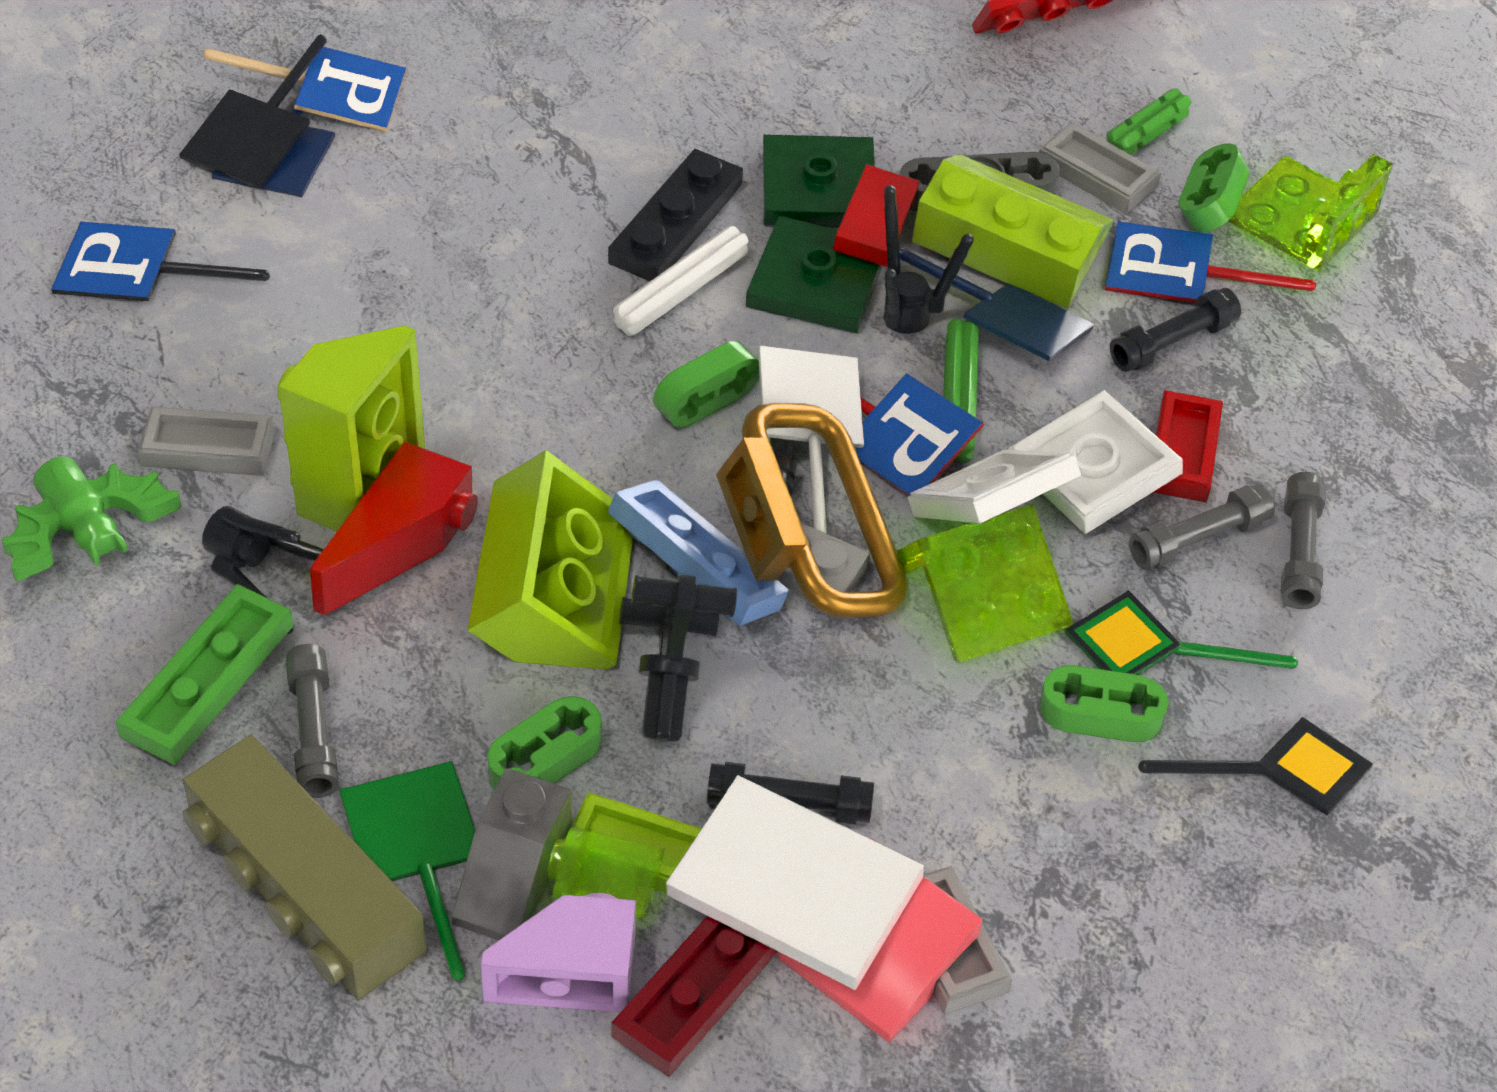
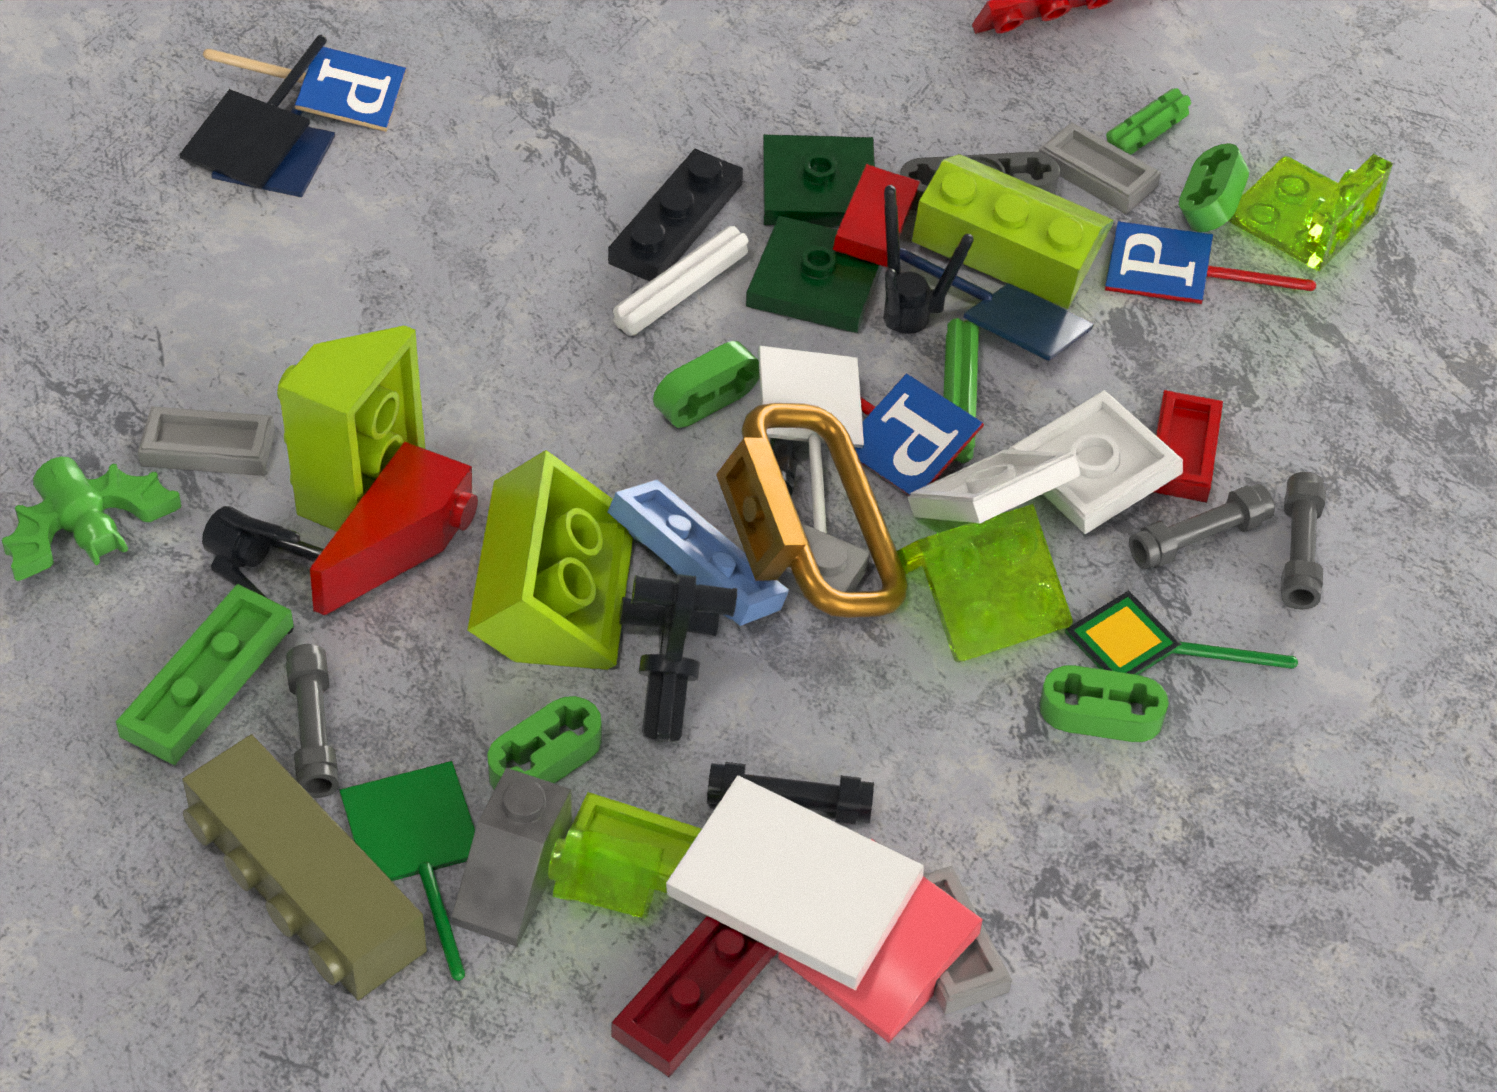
(127, 261): blue piece -> none
(566, 956): lavender slope -> none
(1137, 347): black bar -> none
(1302, 761): piece -> none

